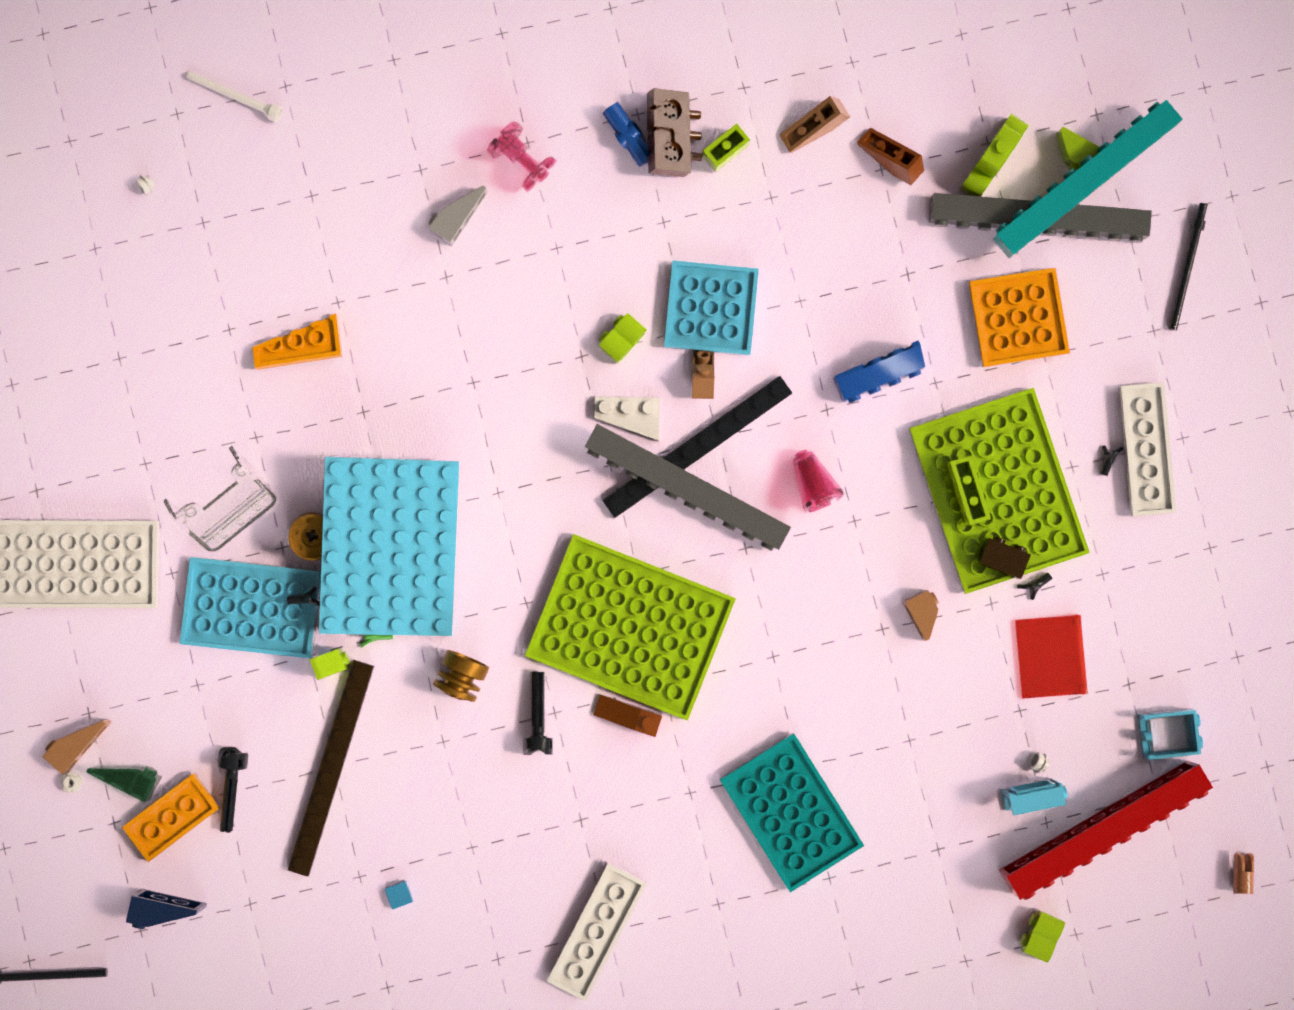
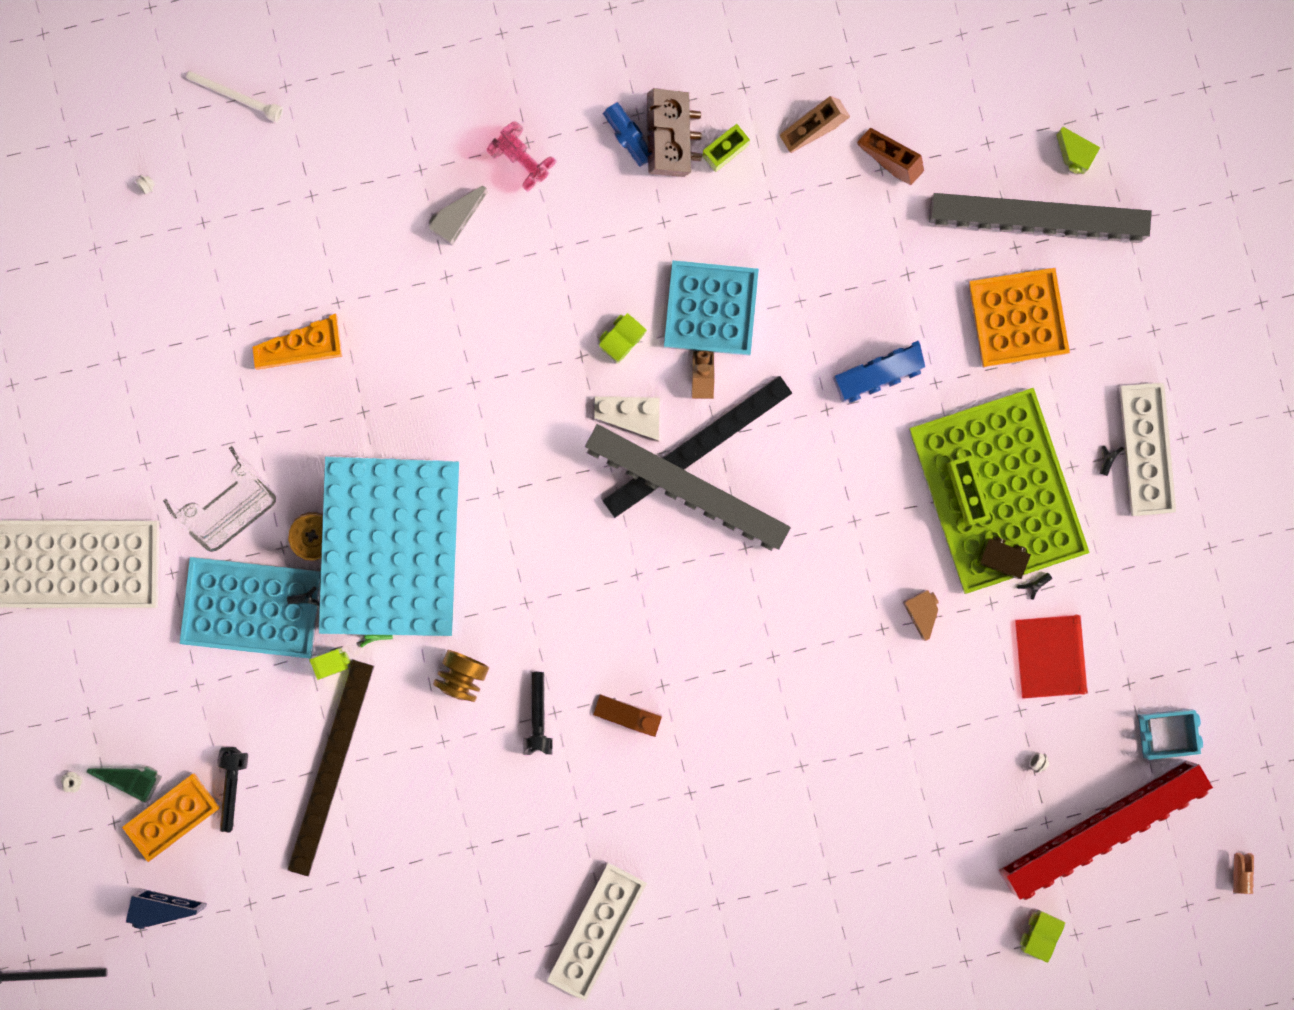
(68, 750): medium nougat slope -> none
(399, 895): dark azure tile -> none
(630, 627): lime plate -> none
(791, 812): teal plate -> none
(815, 482): clear pink cone -> none
(995, 156): lime brick -> none
(1034, 796): medium azure window -> none
(1087, 179): teal brick -> none
(1198, 225): black bar -> none

